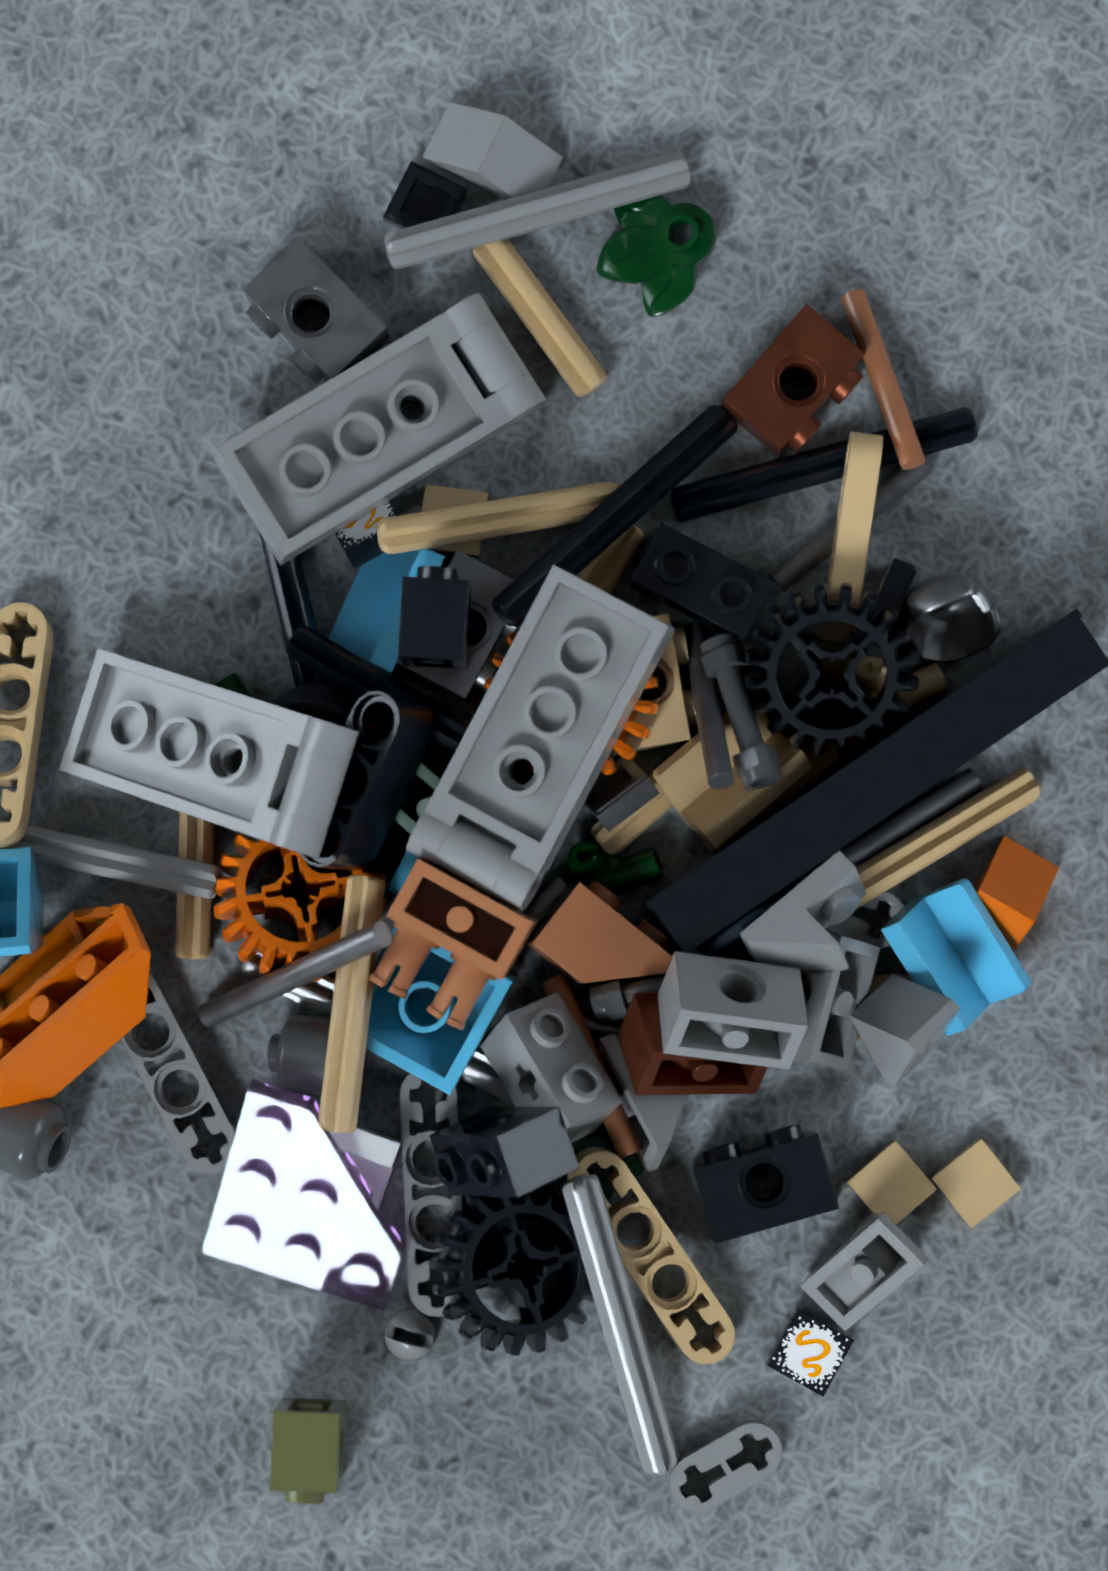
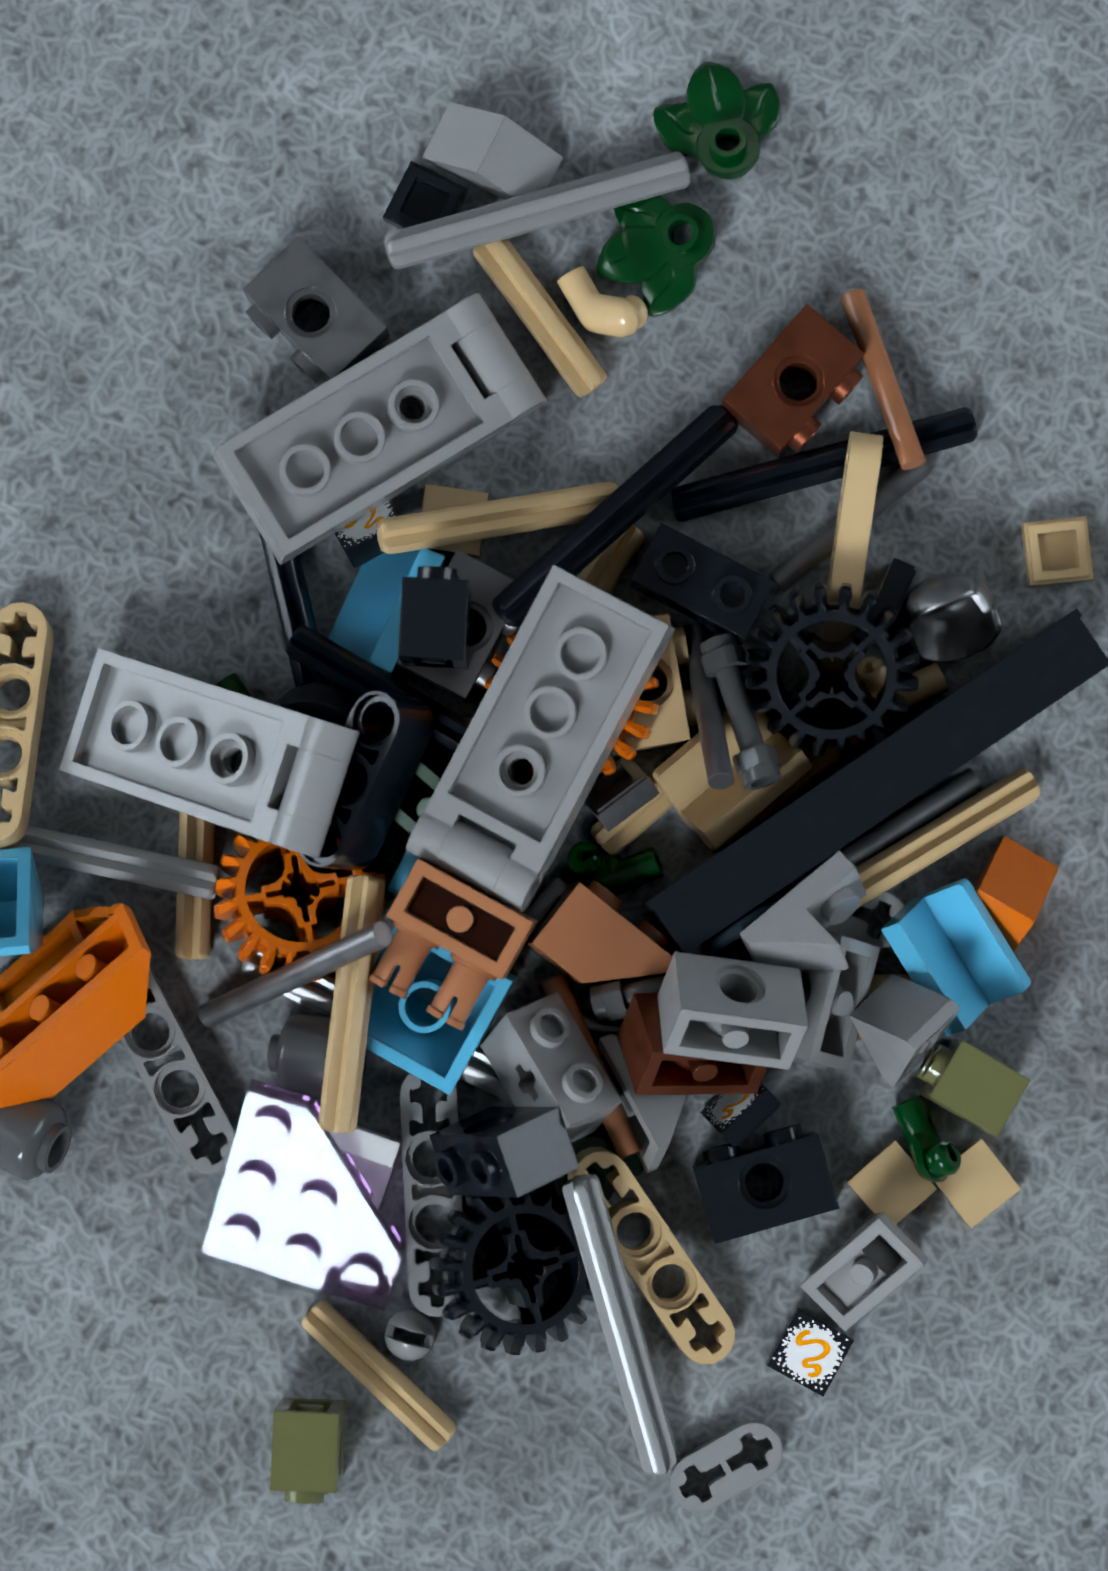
(379, 1375): none -> tan axle
(601, 312): none -> tan arm
(716, 112): none -> dark green plate
(740, 1114): none -> black tile
(931, 1157): none -> dark green arm
(971, 1085): none -> olive brick
(1057, 551): none -> tan tile

